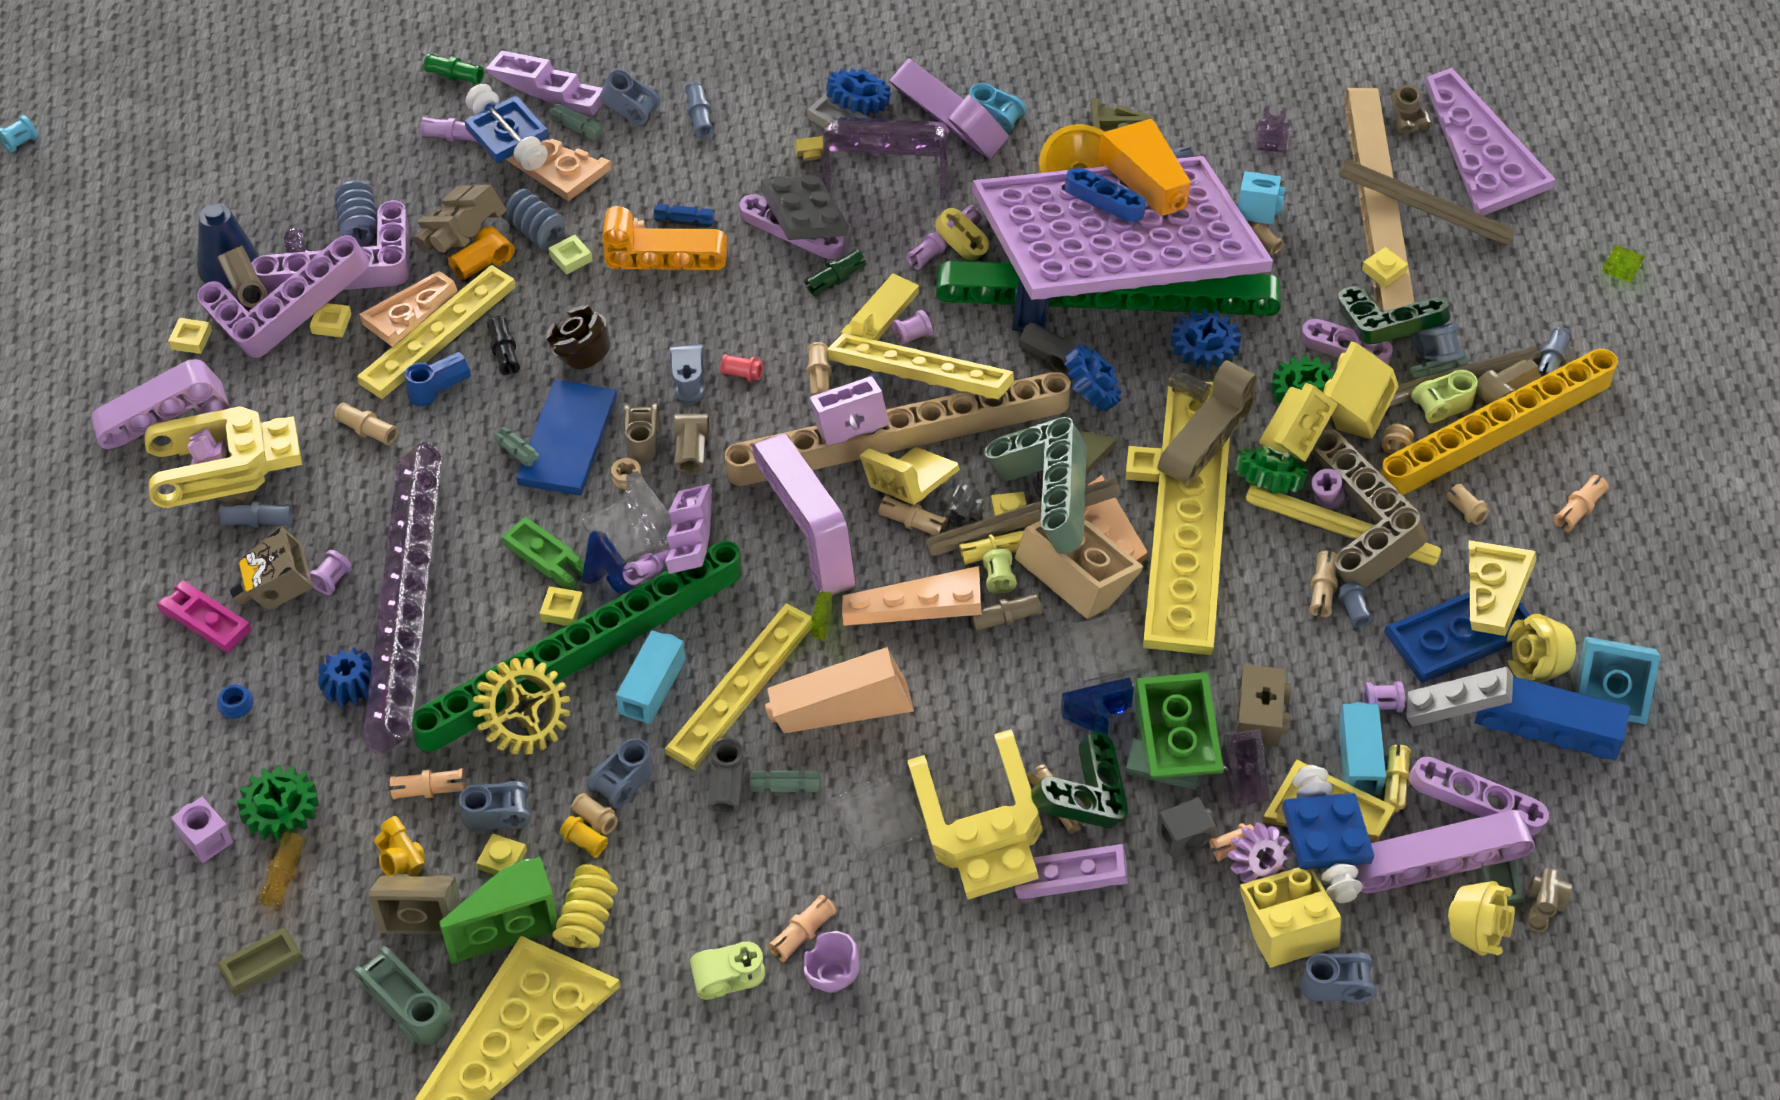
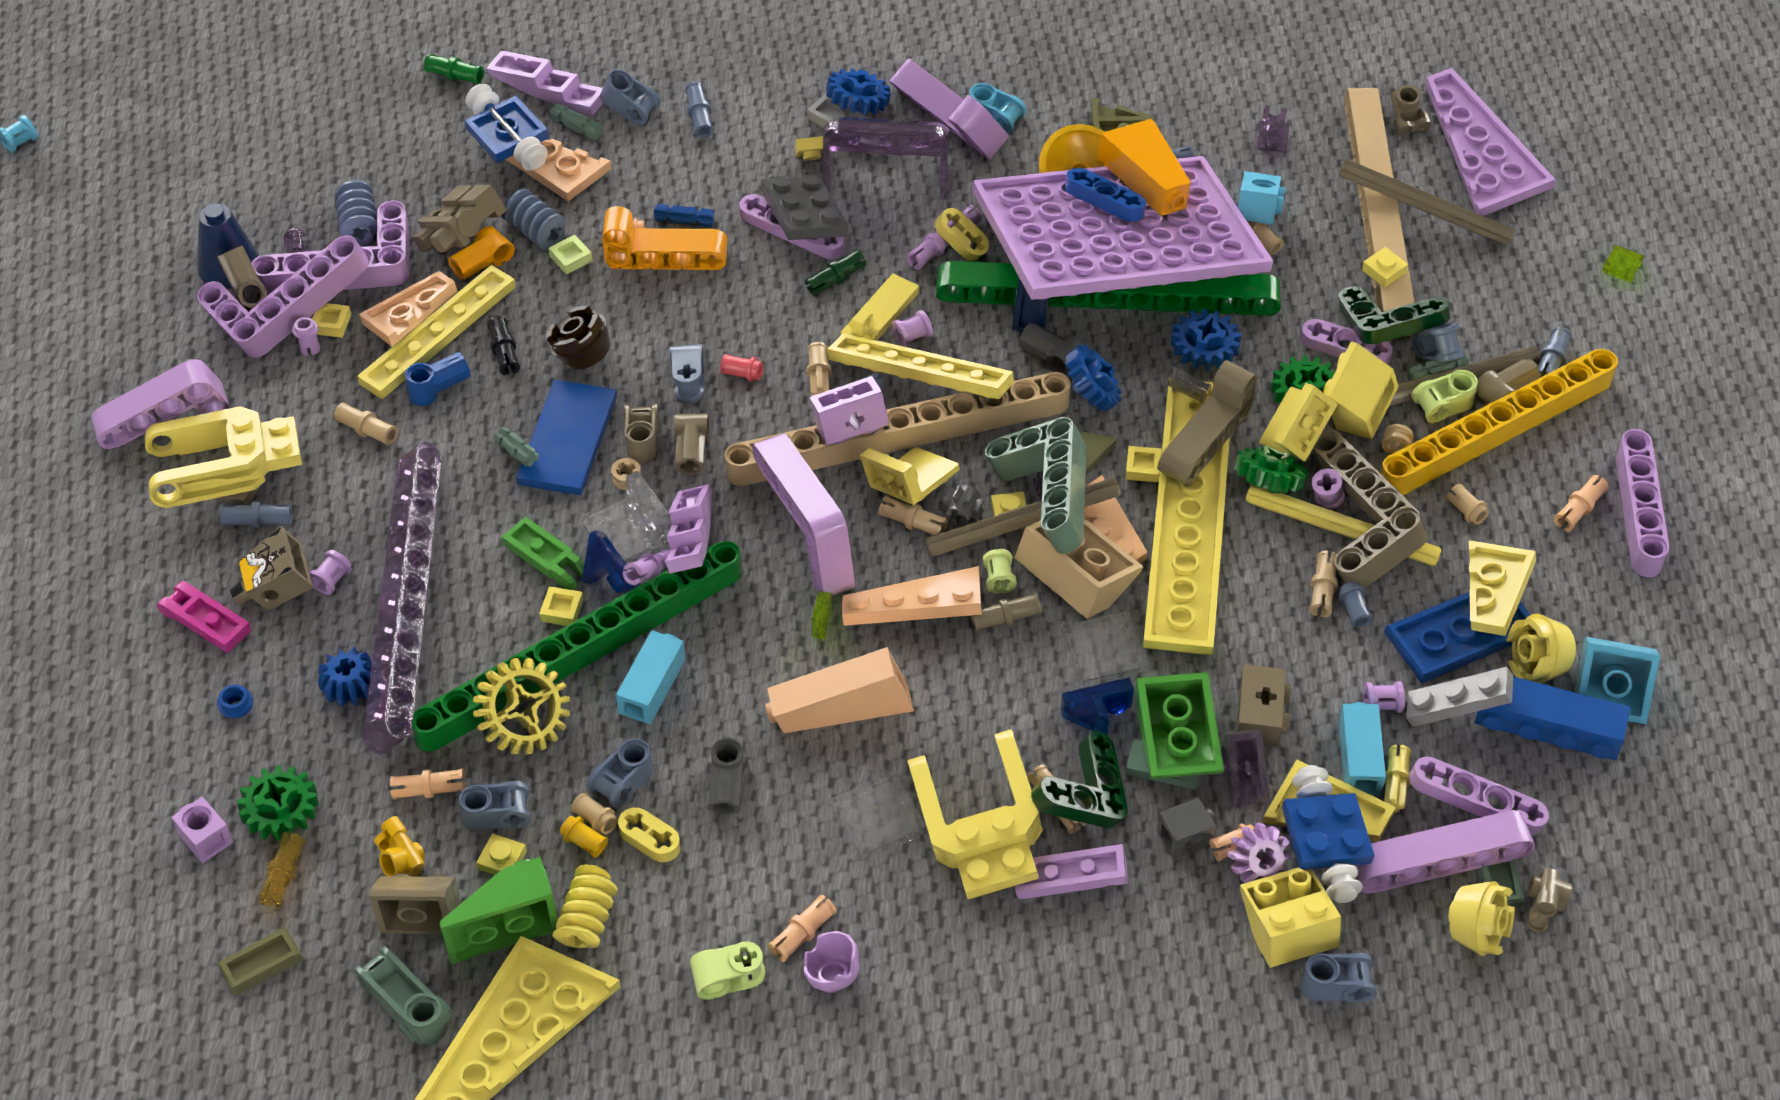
(190, 335): light yellow plate -> none
(205, 448): lavender hips -> none
(306, 331): none -> lavender pin
(447, 129): lavender pin -> none
(652, 829): none -> light yellow beam
(739, 686): light yellow tile -> none
(784, 781): sand green axle -> none
(975, 551): light yellow axle -> none
(1642, 503): none -> lavender beam

